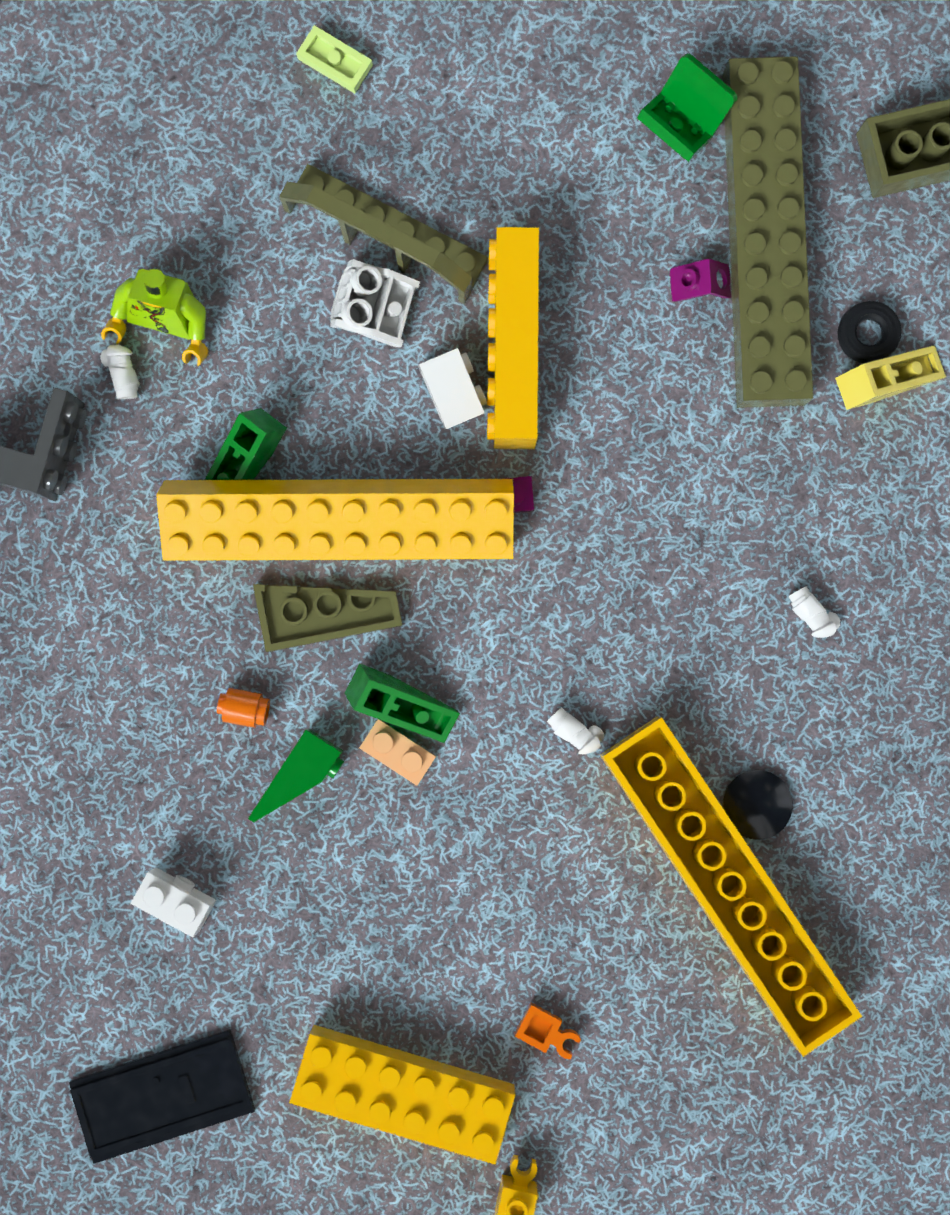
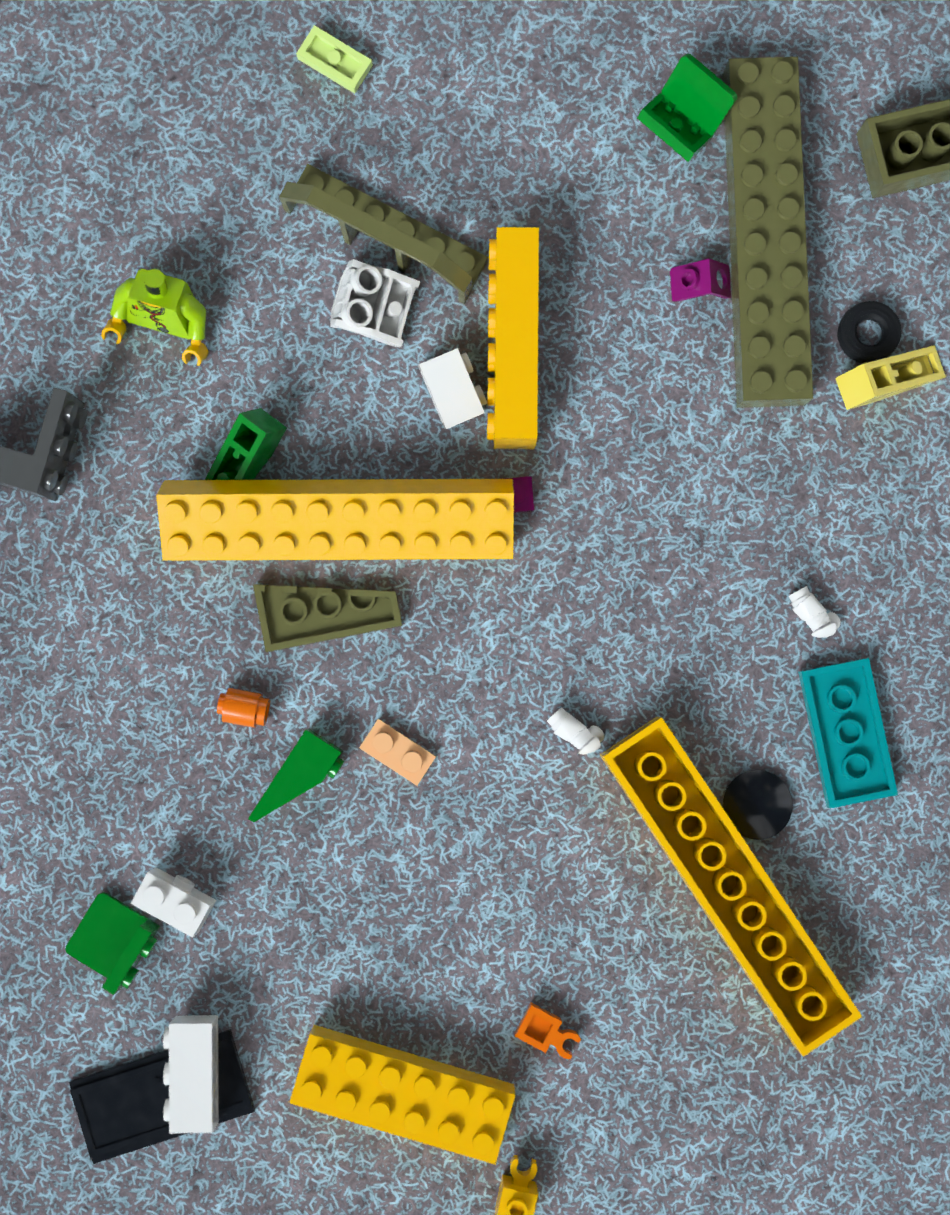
(113, 941): none -> green bracket
(123, 376): white arm -> none
(192, 1074): none -> white brick
(399, 704): green slope -> none
(848, 733): none -> teal plate

